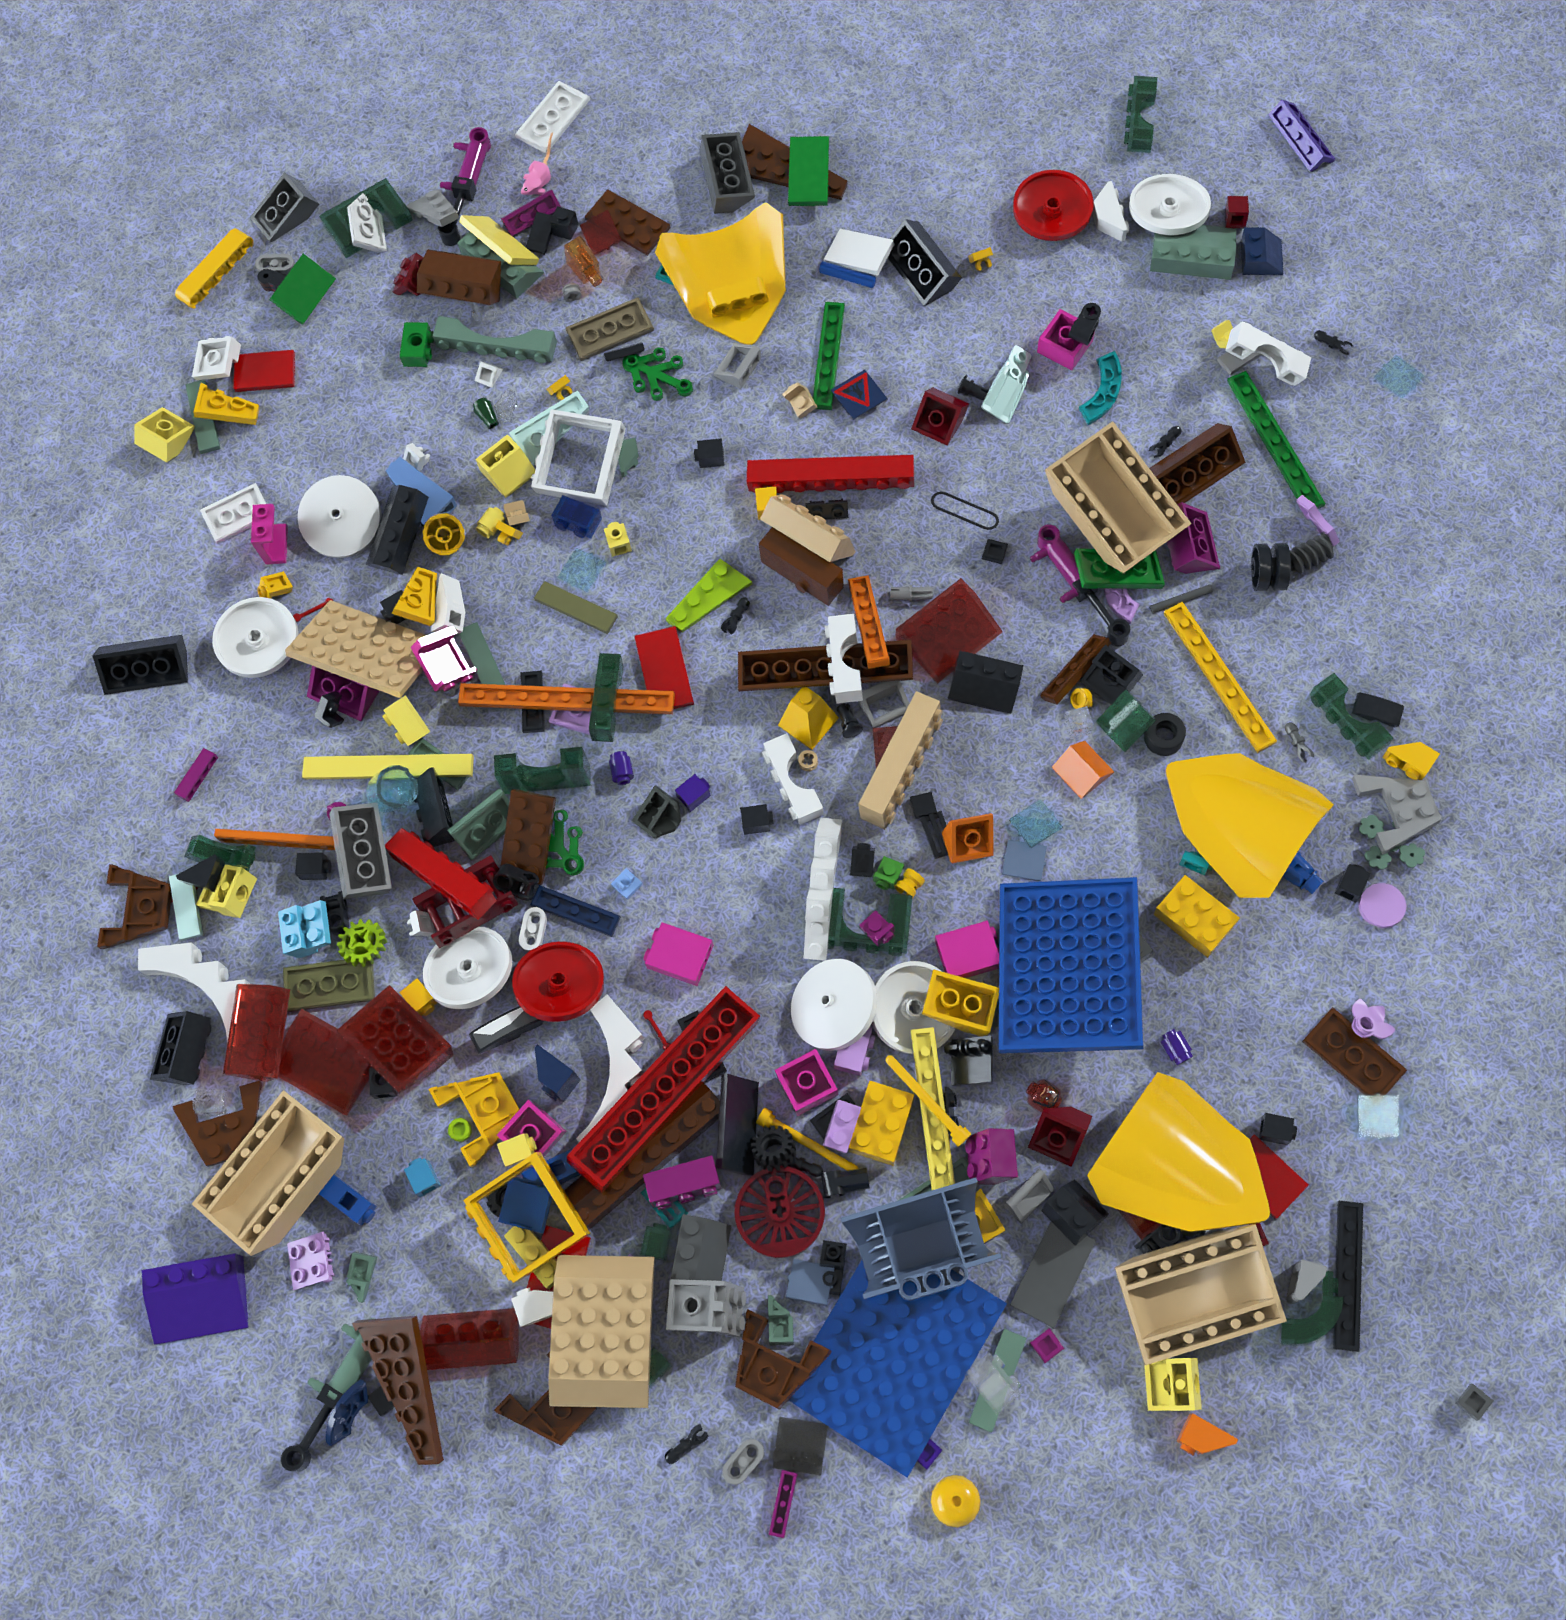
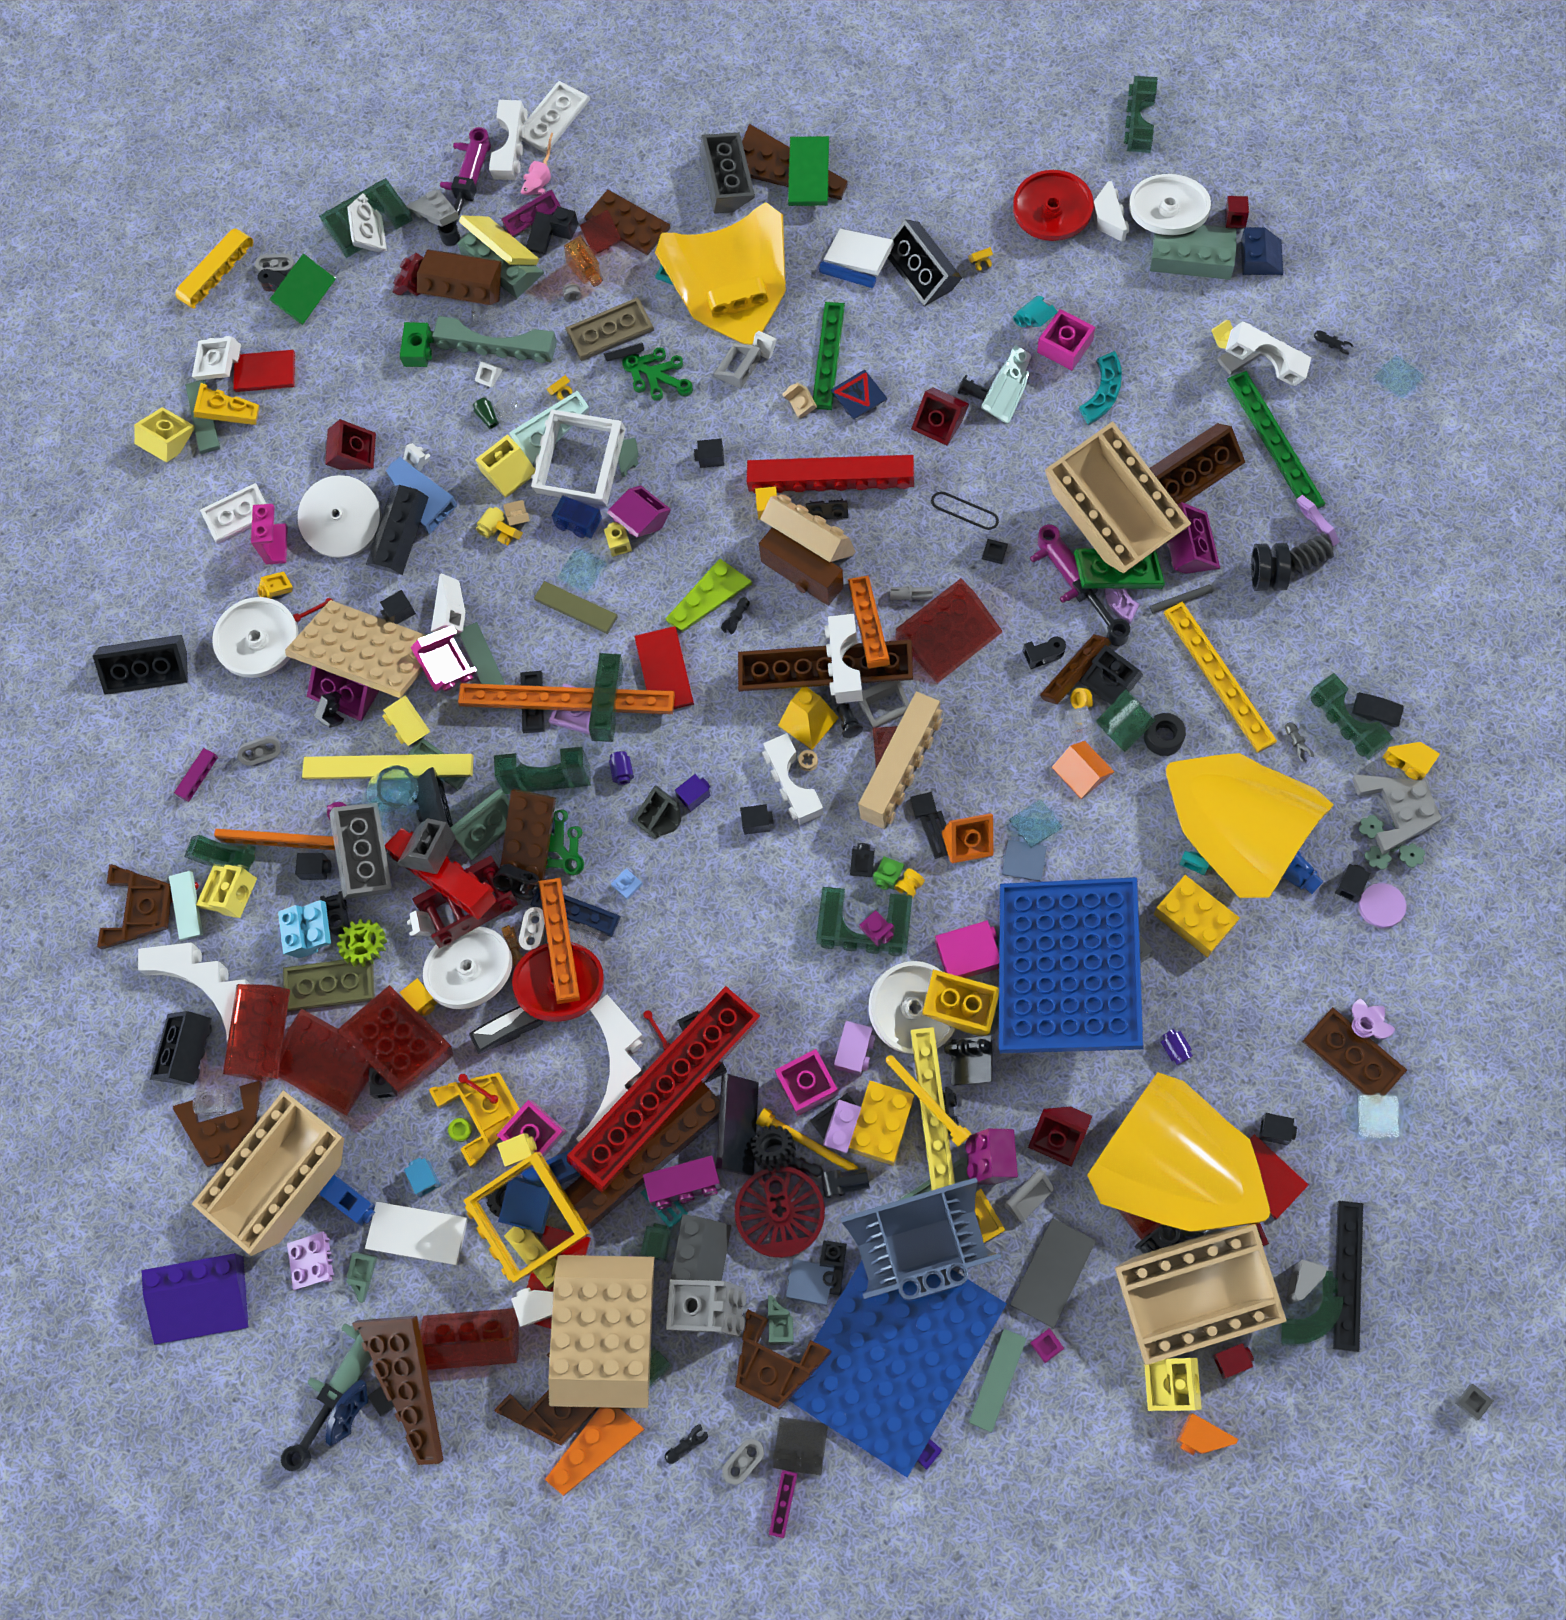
(204, 874): black slope -> none
(259, 749): none -> light grey plate
(284, 208): dark grey slope -> none
(350, 447): none -> dark red slope
(416, 1233): none -> white tile
(418, 597): yellow wing -> none
(428, 846): none -> flat silver slope
(443, 534): yellow cylinder -> none
(463, 1078): none -> red hinge
(505, 161): none -> white arch
(510, 937): none -> clear orange piece
(555, 1076): dark blue slope -> none
(559, 941): none -> orange tile
(583, 935): none -> clear slope
(598, 1441): none -> orange wing
(639, 511): none -> magenta slope
(678, 953): dark pink brick -> none
(765, 343): none -> white tile
(821, 888): white arch -> none
(833, 1004): white dish -> none
(955, 1501): yellow cylinder -> none
(985, 682): black slope -> none
(994, 1383): clear brick -> none
(1034, 313): none -> teal cylinder
(1043, 1095): clear red head -> none
(1044, 652): none -> black leg
(1074, 1211): black slope -> none
(1086, 324): black piece -> none
(1166, 441): black piece -> none
(1233, 1360): none -> dark red brick
(1300, 135): fence -> none

